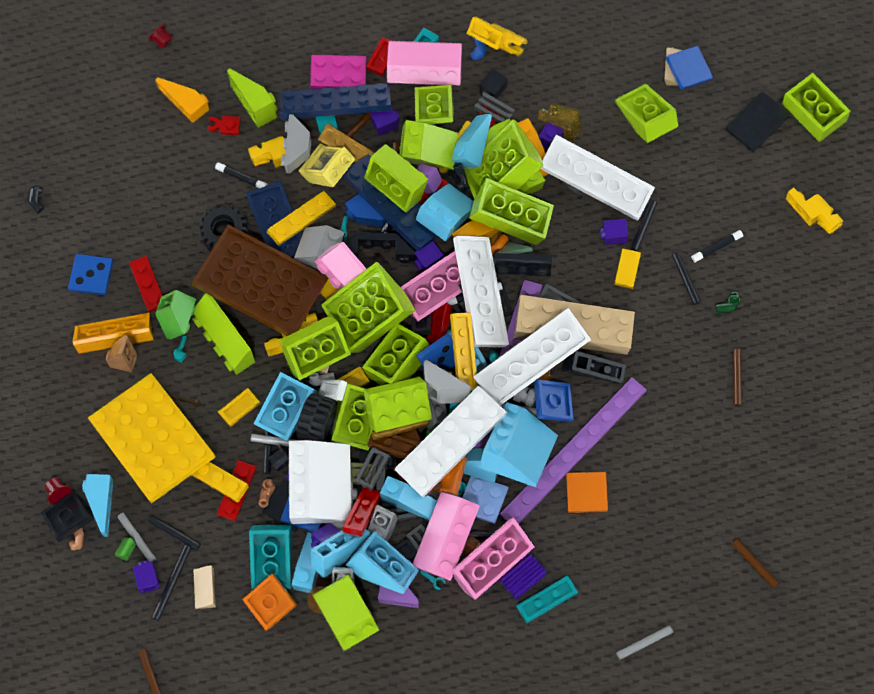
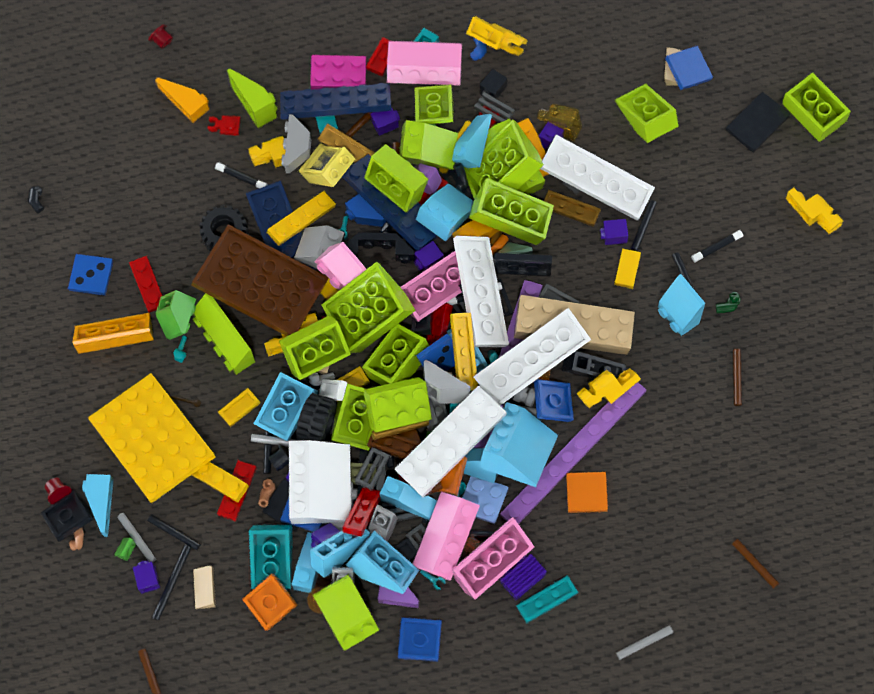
(122, 355): medium nougat slope -> none
(419, 639): none -> blue tile
(573, 208): none -> pearl gold tile
(608, 387): none -> yellow plate
(681, 306): none -> medium azure slope

